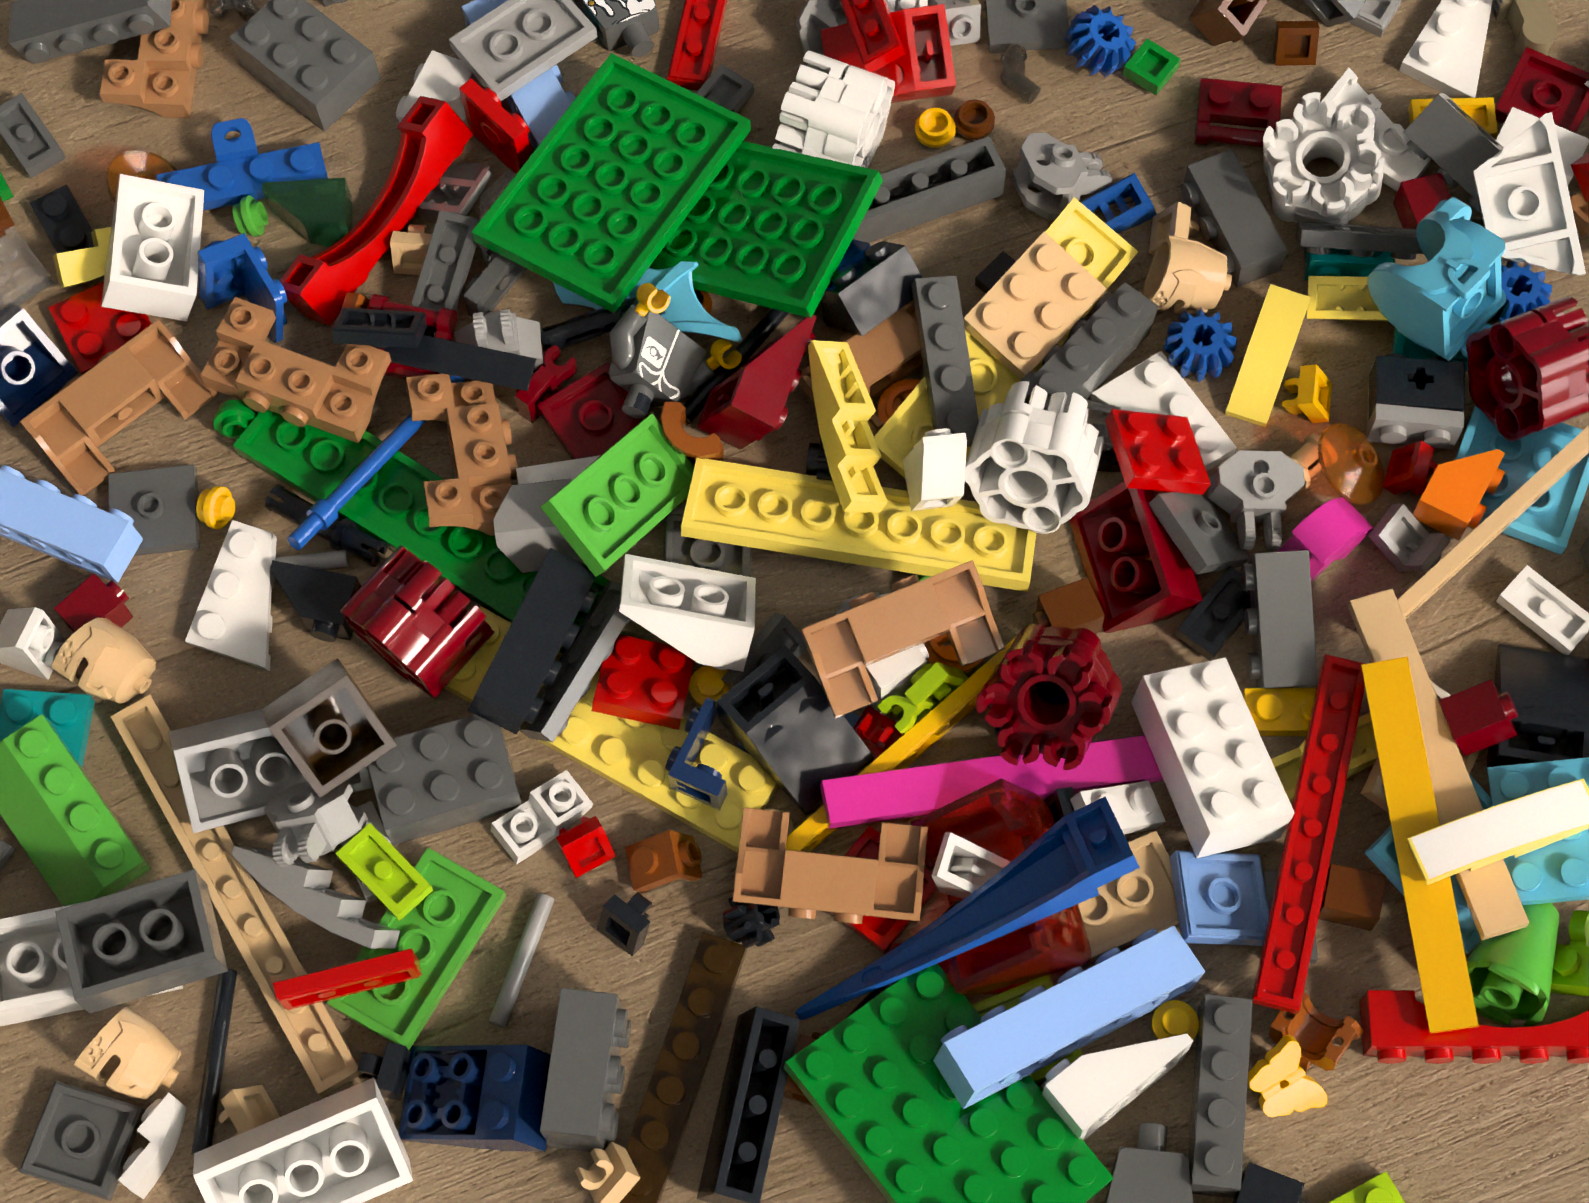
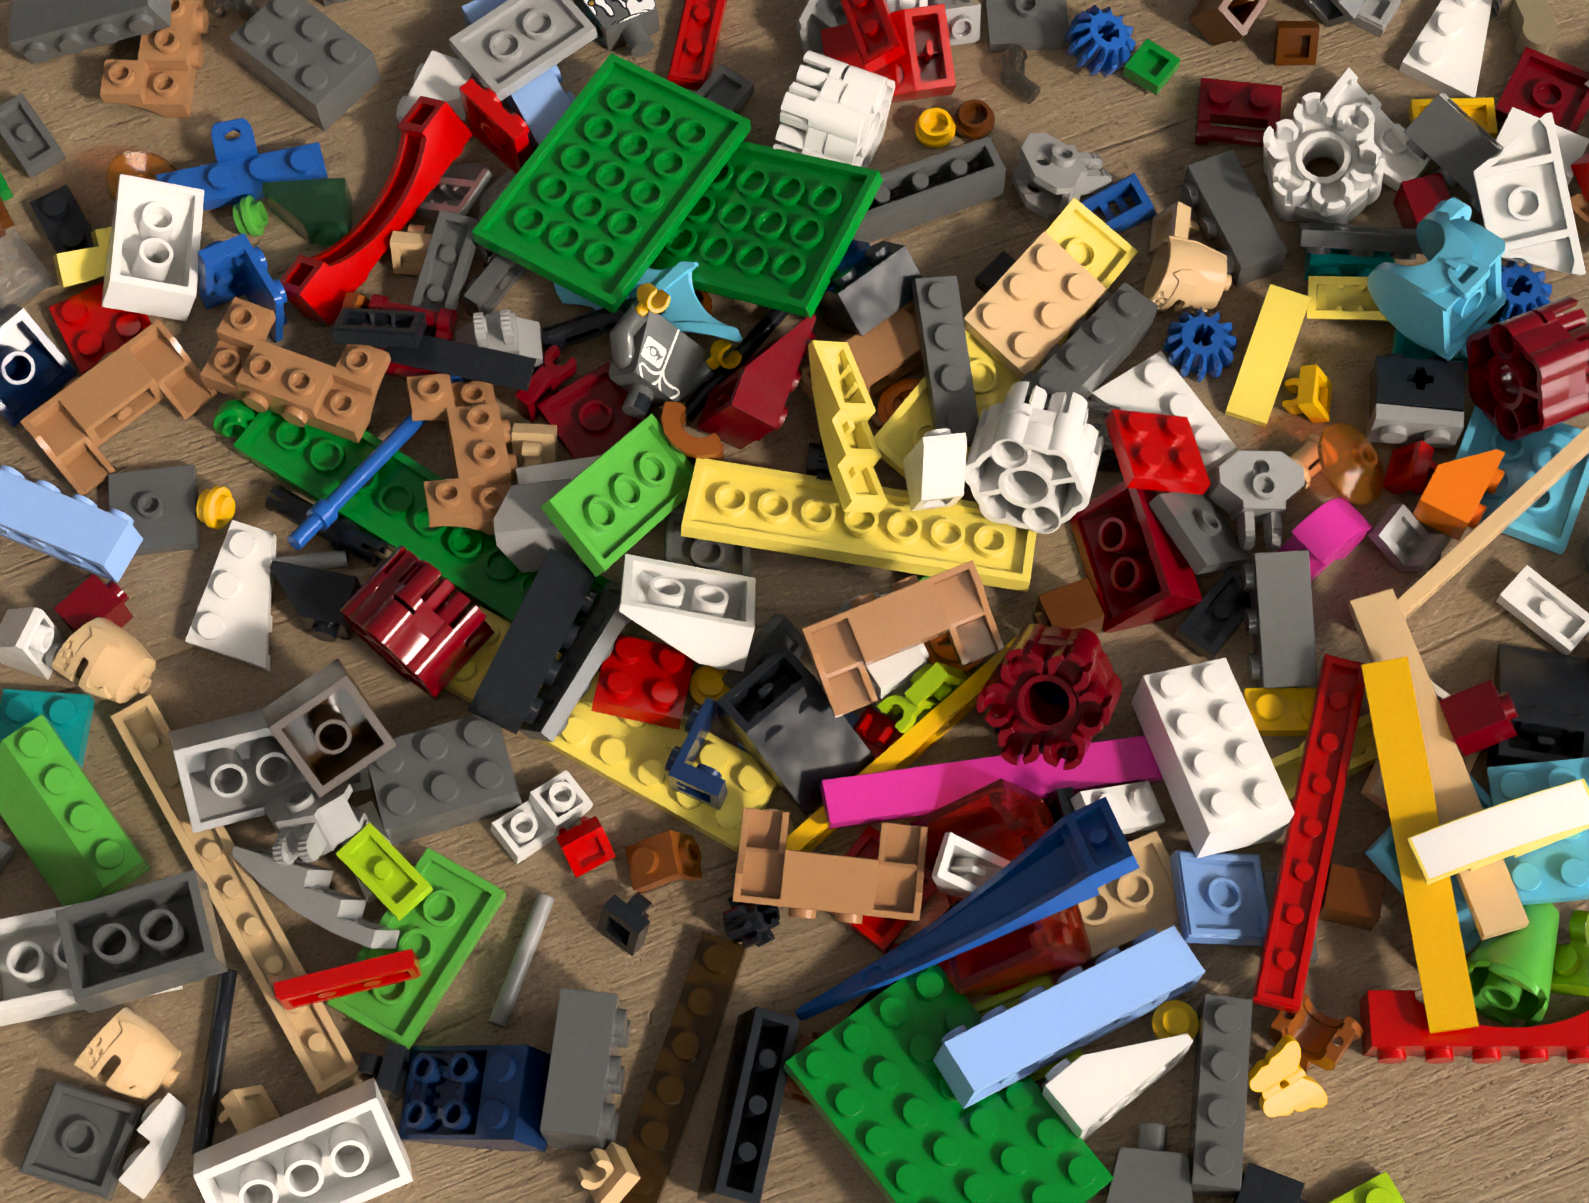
(534, 444): none -> tan tile

